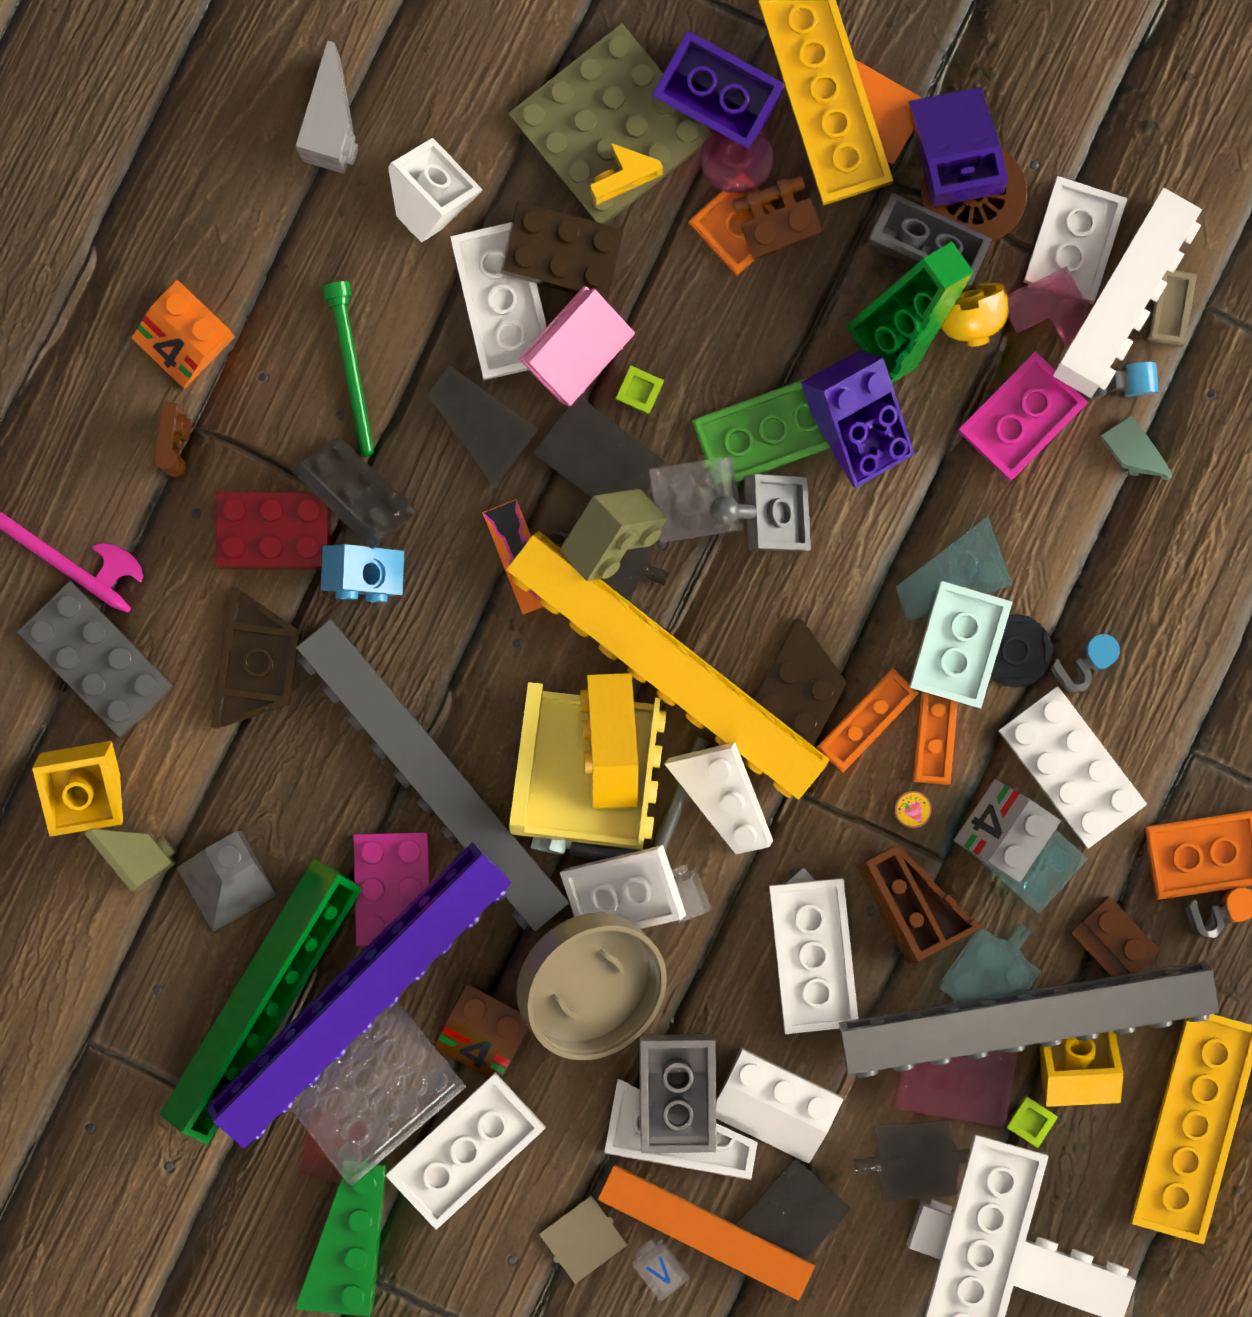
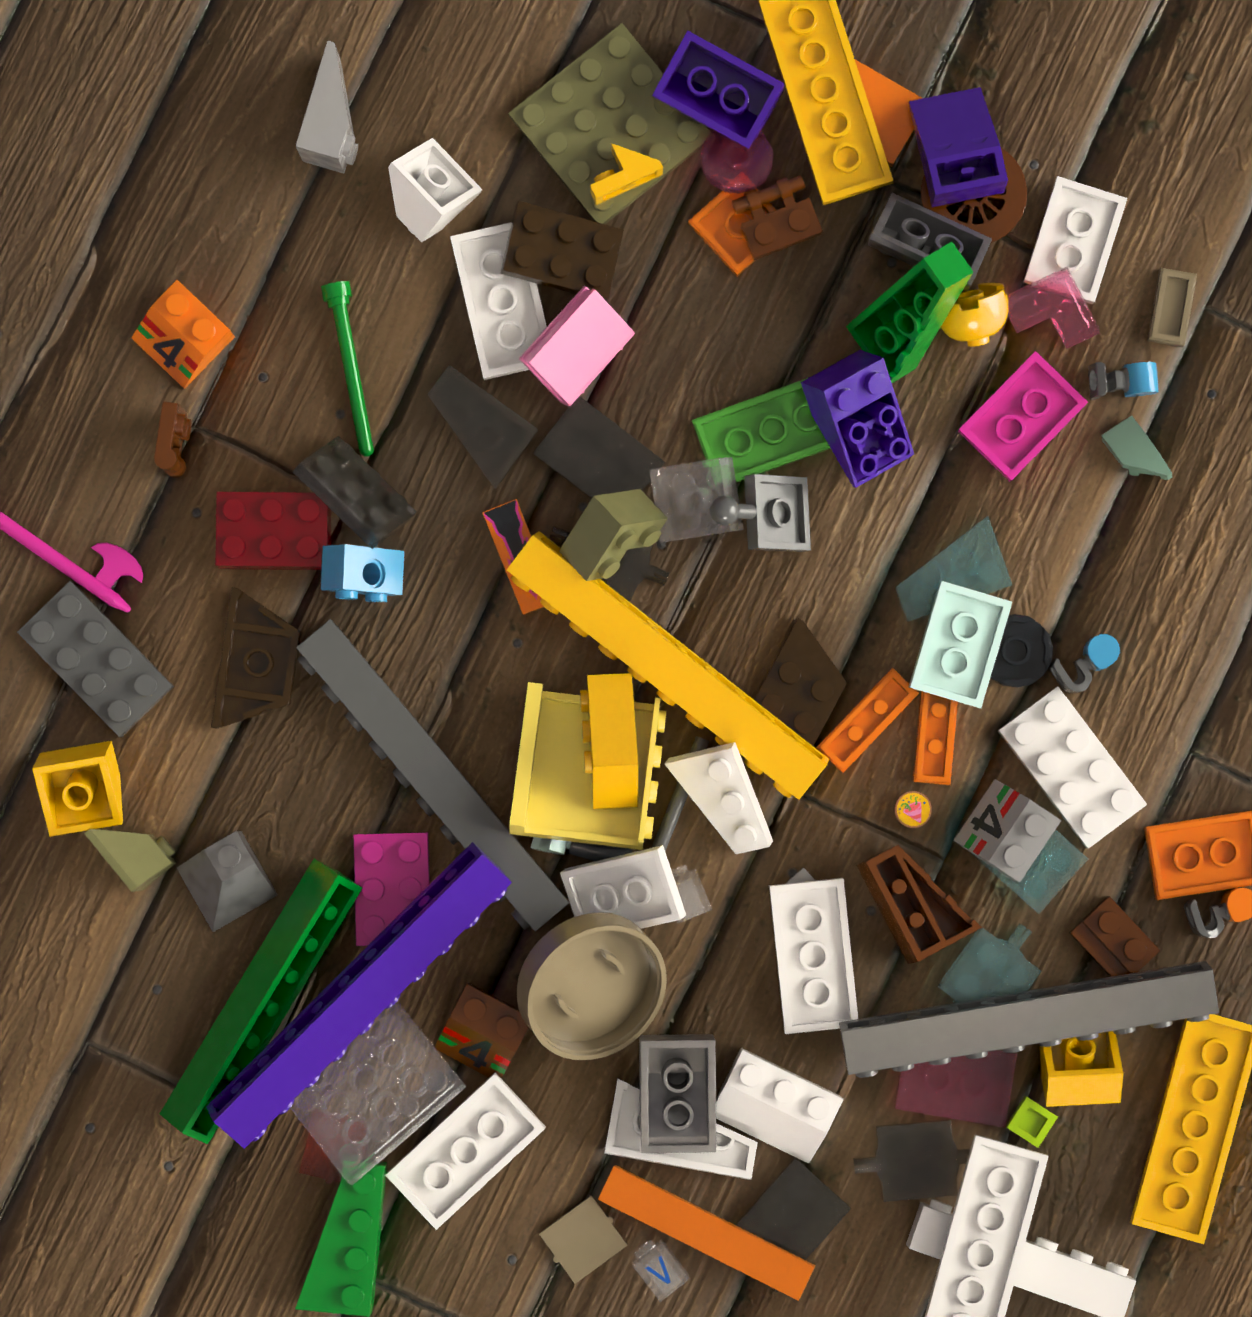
(639, 390): lime plate -> none
(1127, 294): white brick -> none

